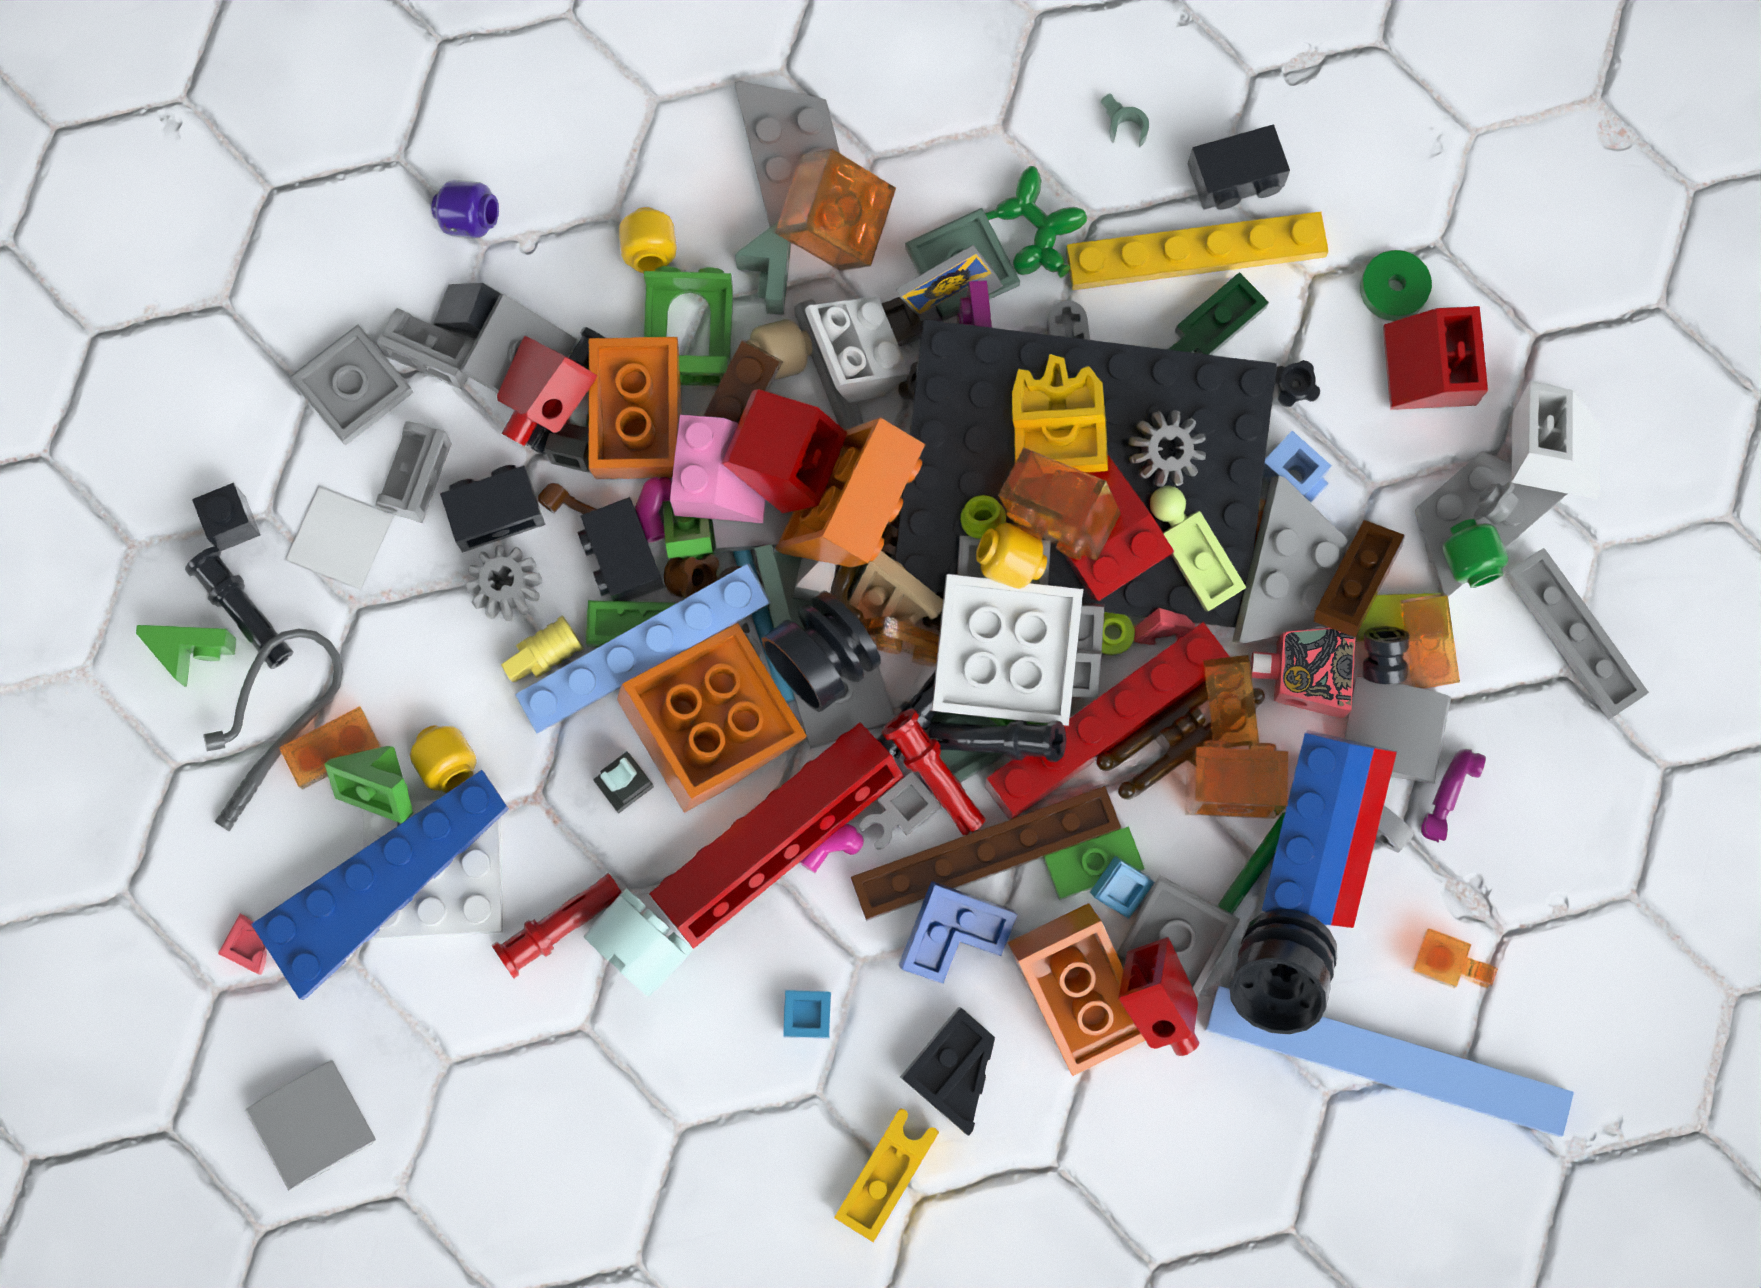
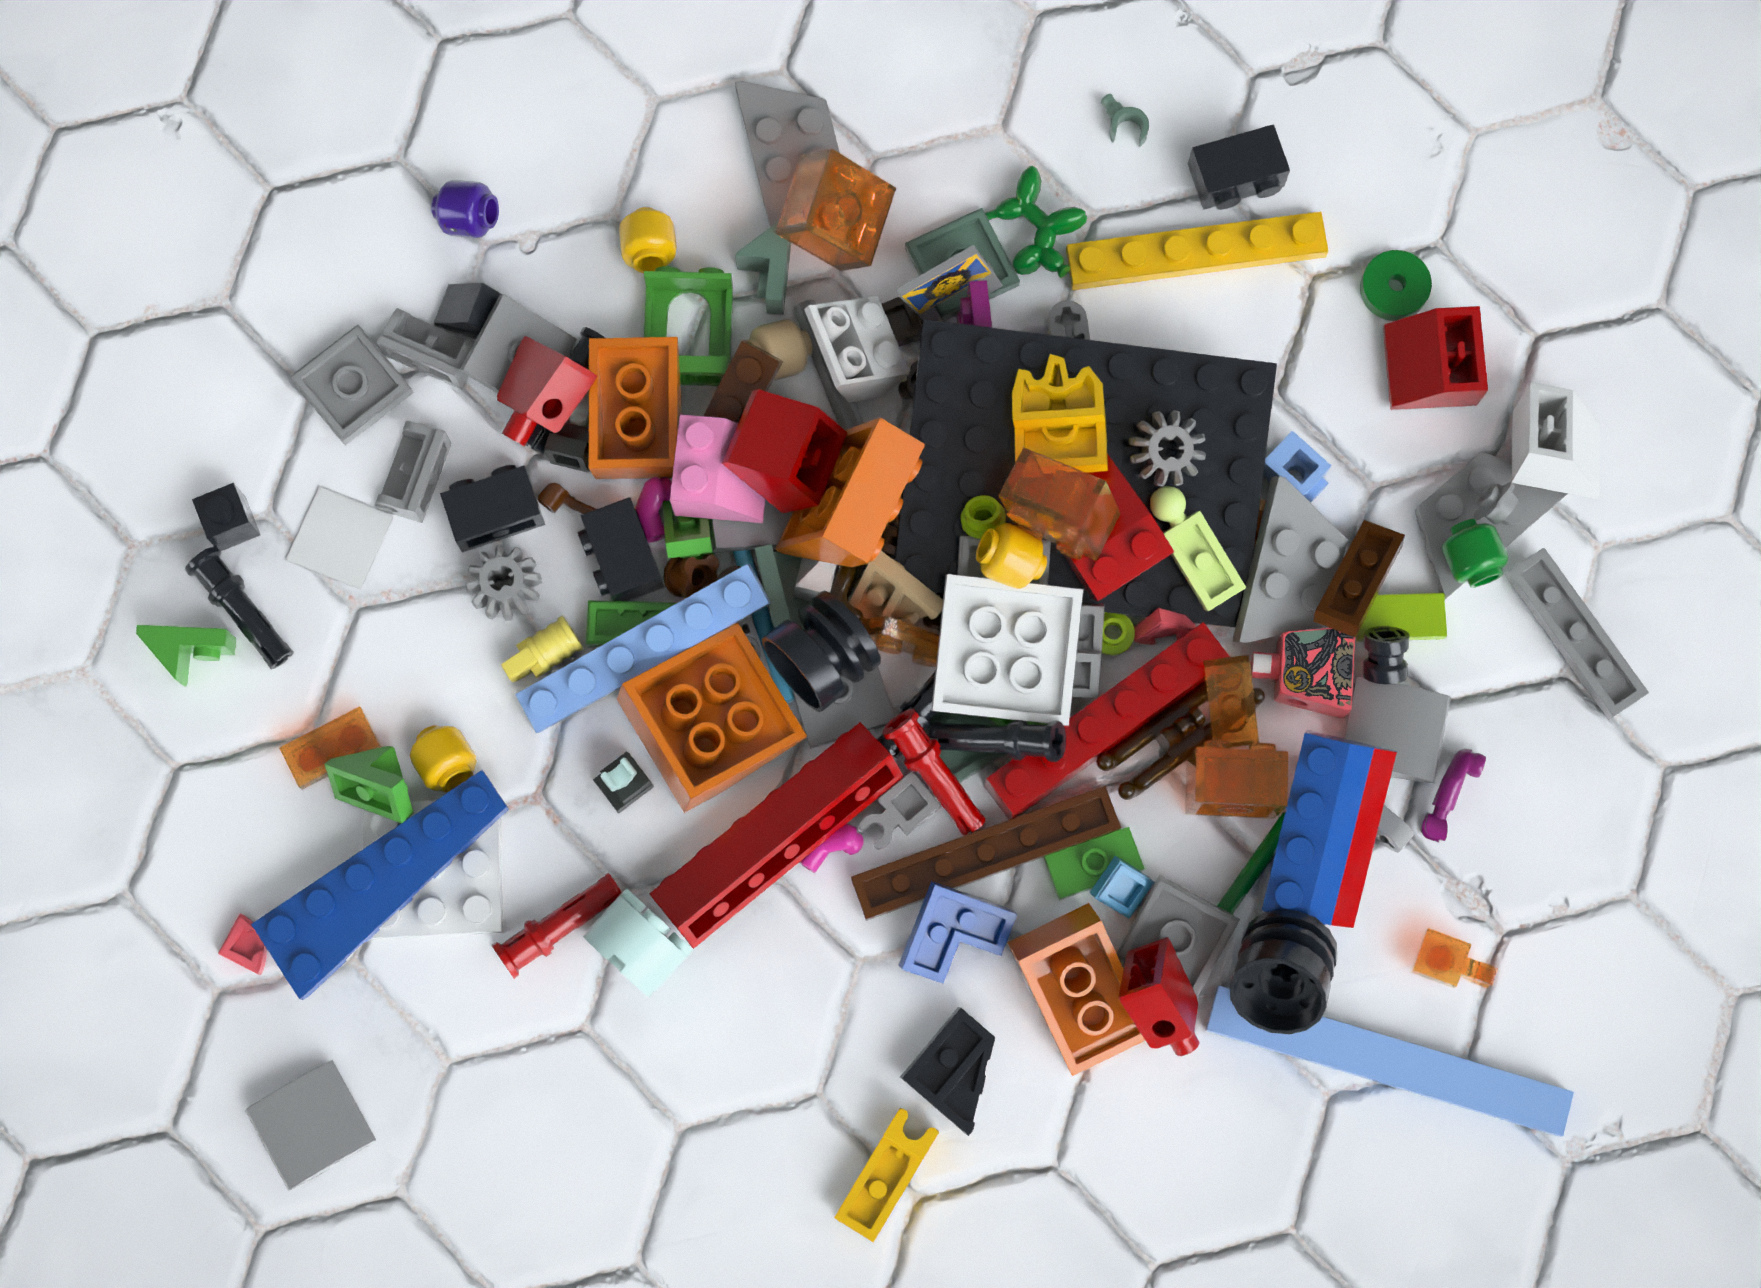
(256, 775): dark grey piece -> none
(807, 1014): dark azure plate -> none
(1220, 317): dark green plate -> none
(1305, 375): black plate -> none
(1431, 641): clear orange plate -> none

